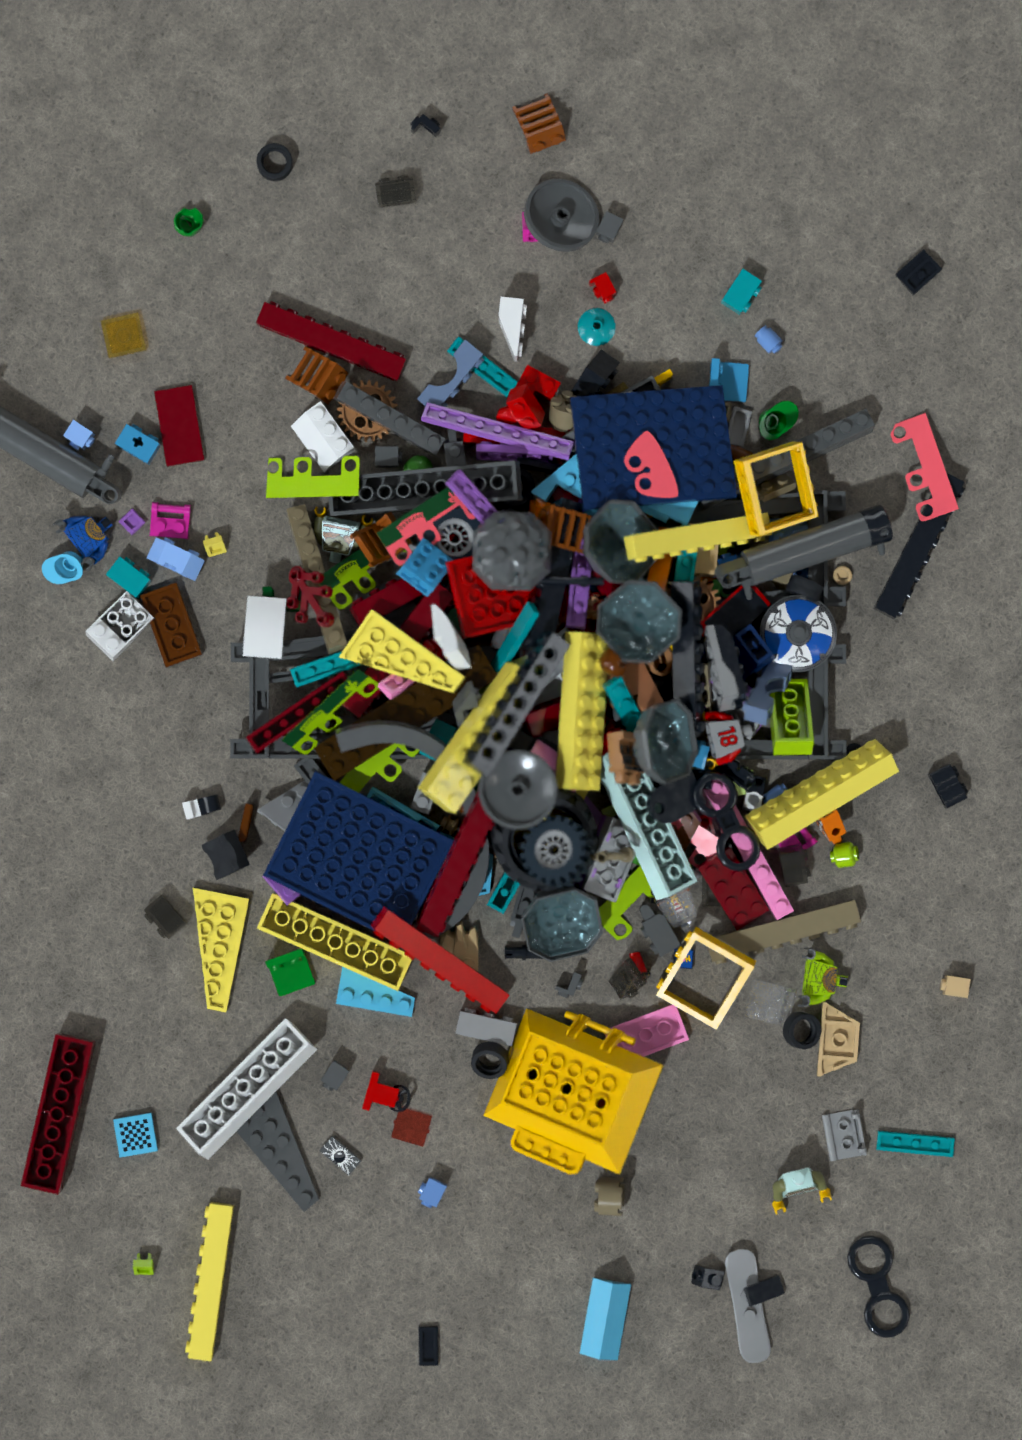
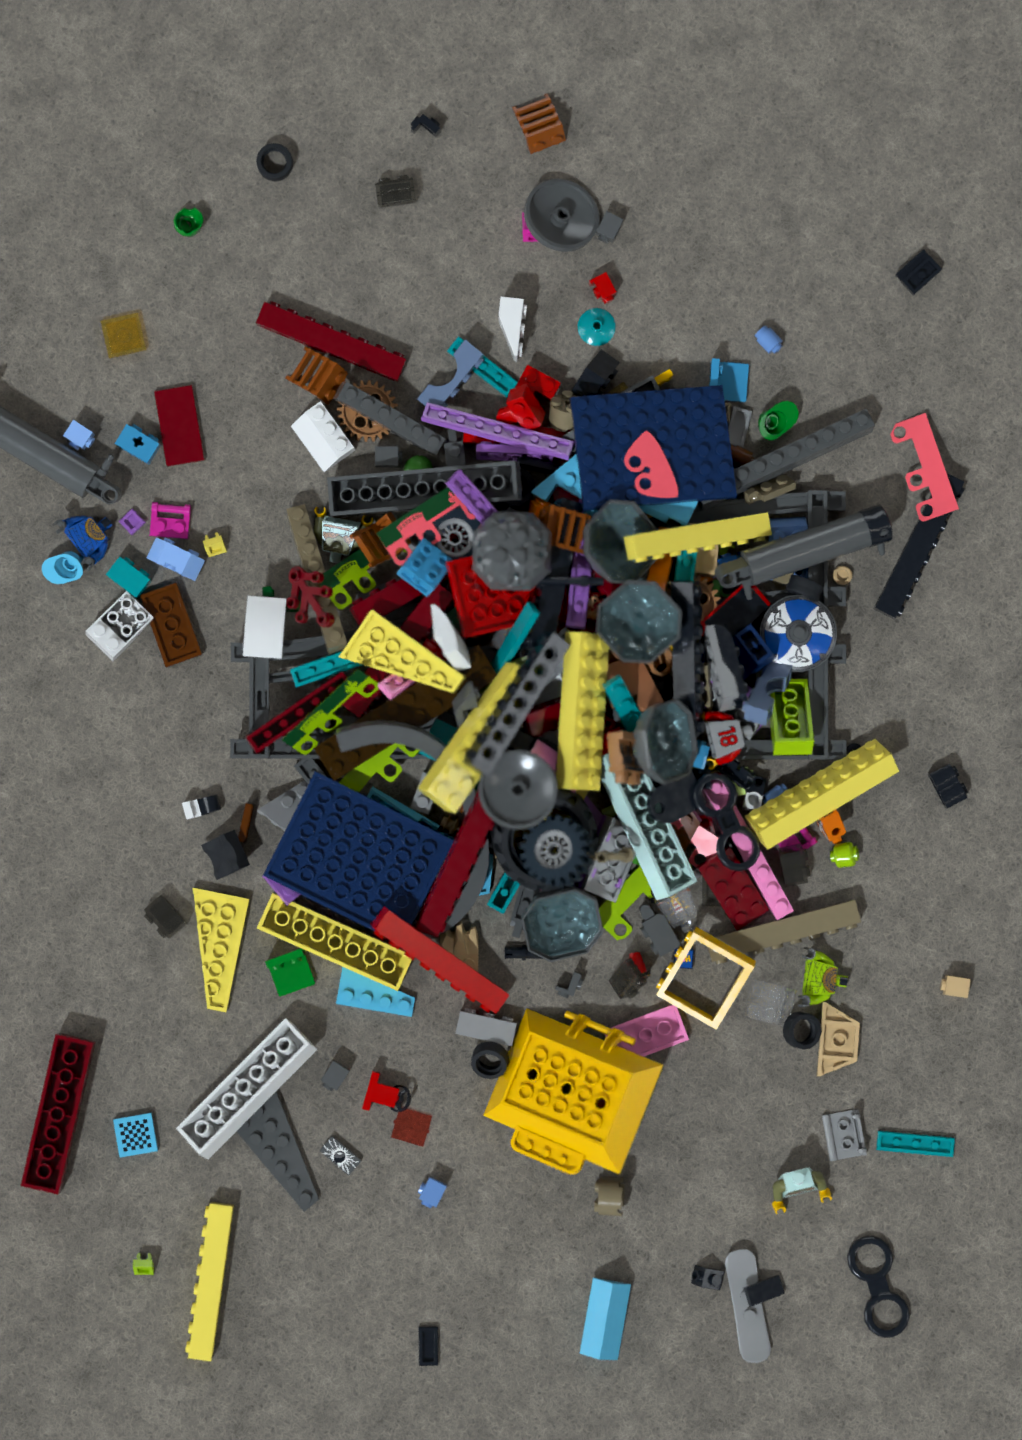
(313, 486): lime piece -> none
(610, 663): reddish brown hair -> none
(741, 292): teal brick -> none
(750, 497): yellow window -> none

